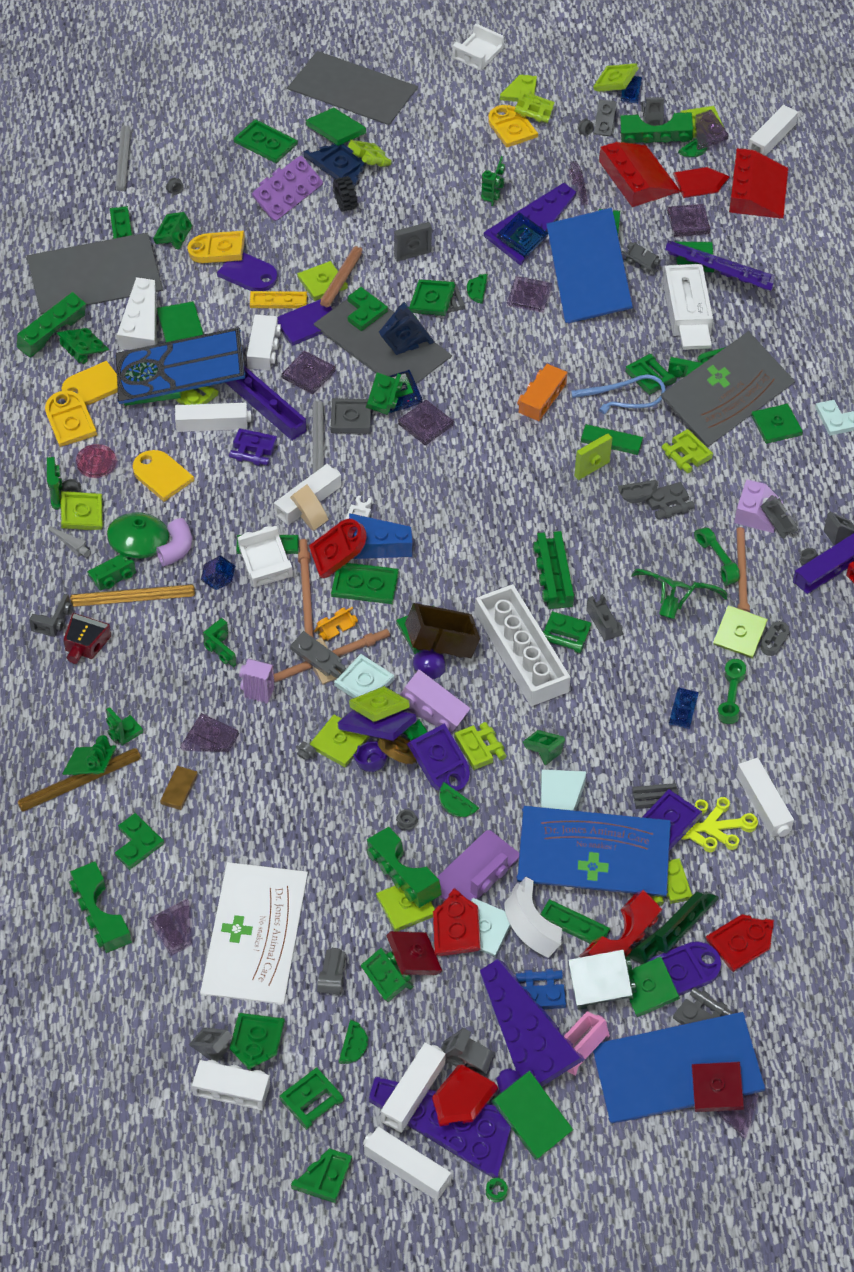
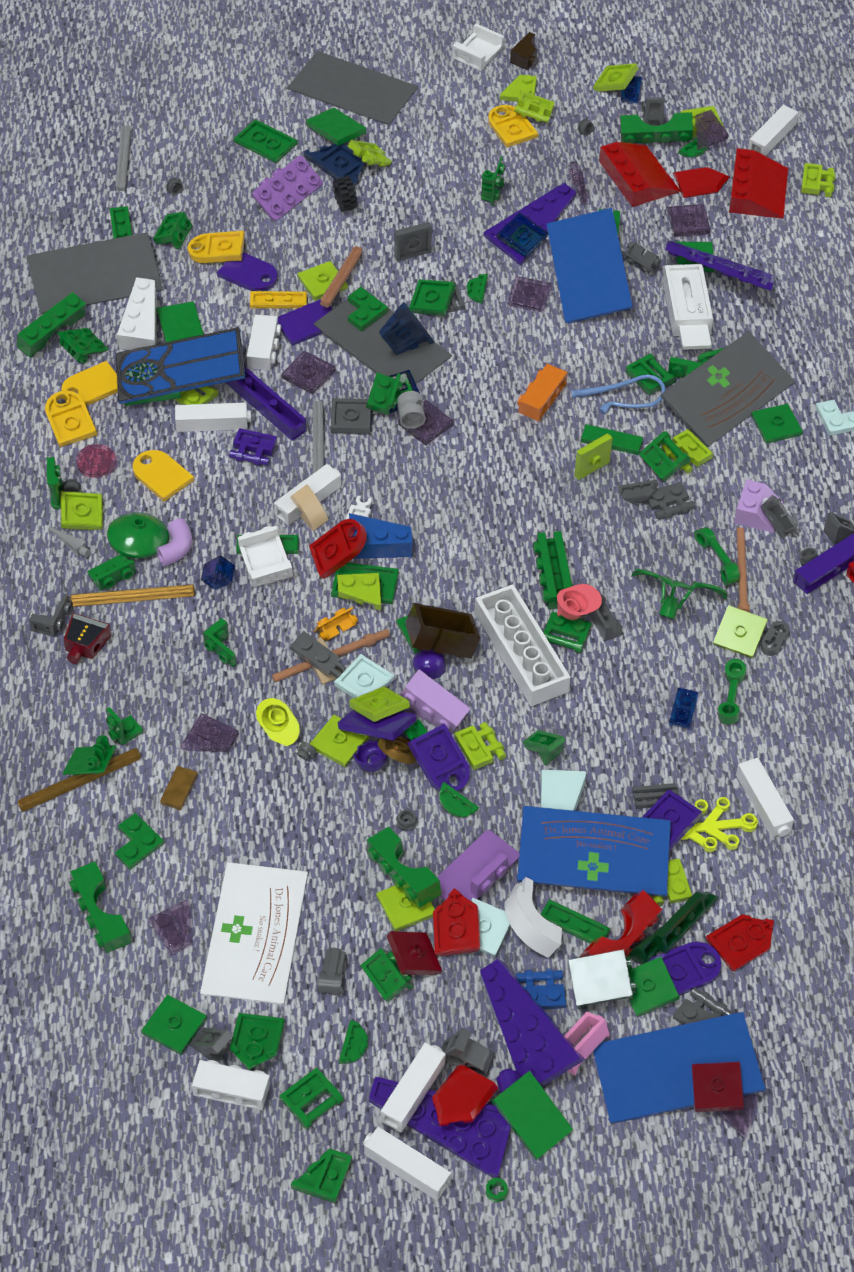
(174, 1024): none -> green plate
(257, 680): lavender brick -> none
(273, 712): none -> neon yellow piece
(304, 560): nougat bar -> none
(360, 588): none -> lime wing
(411, 409): none -> light grey wheel
(524, 53): none -> dark brown arch
(578, 601): none -> coral piece
(605, 117): dark grey bracket -> none
(659, 461): none -> green plate
(812, 180): none -> lime plate

